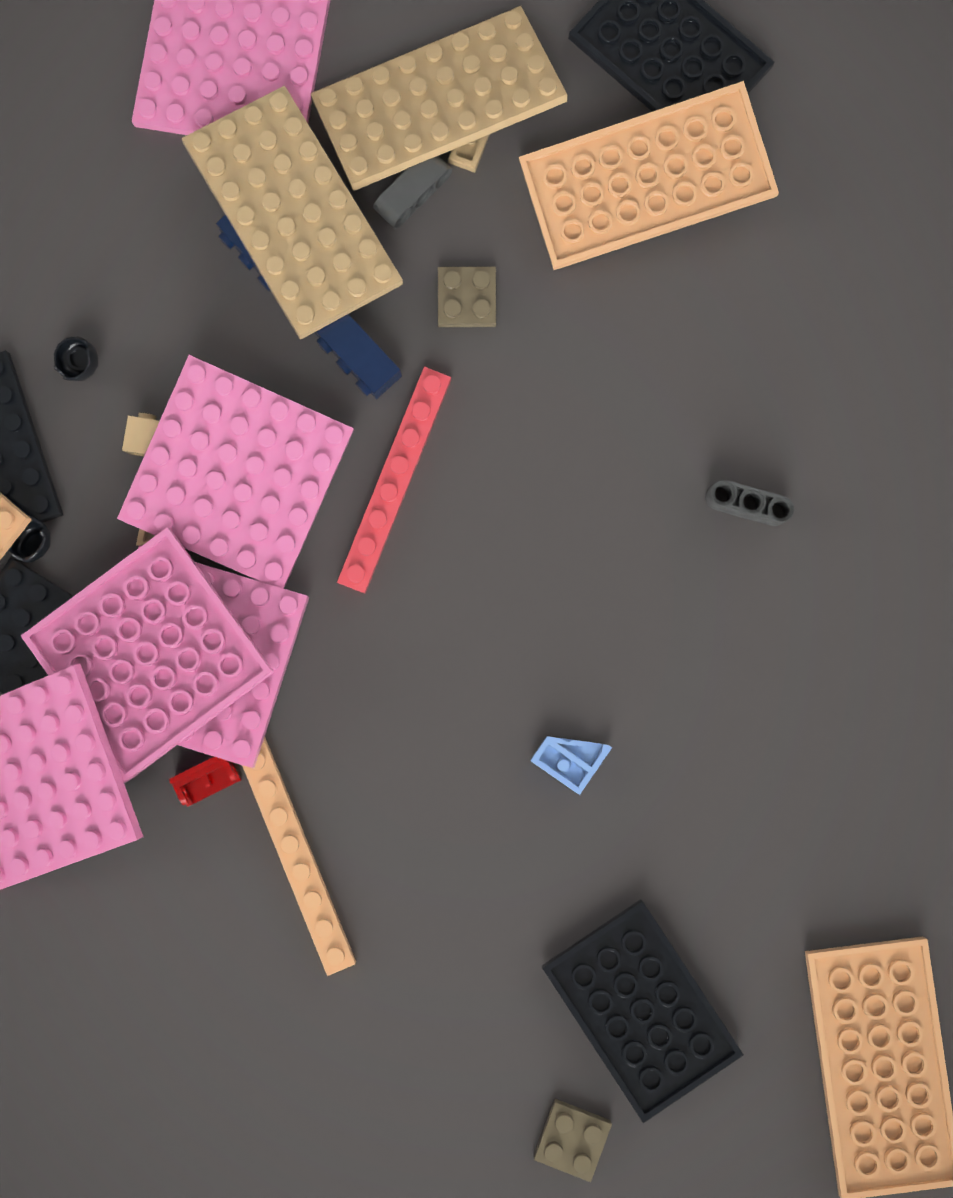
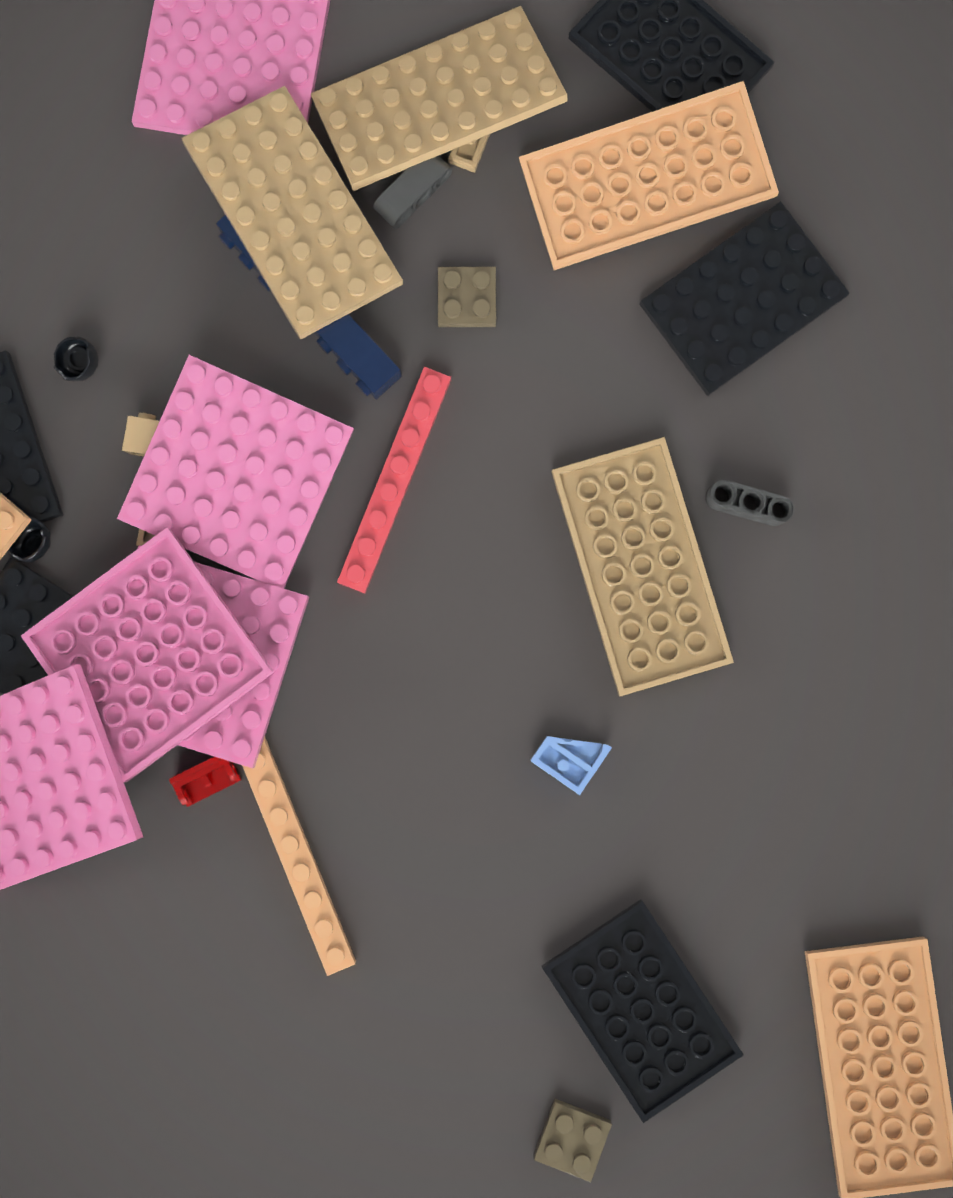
(642, 566): none -> tan plate
(744, 298): none -> black plate

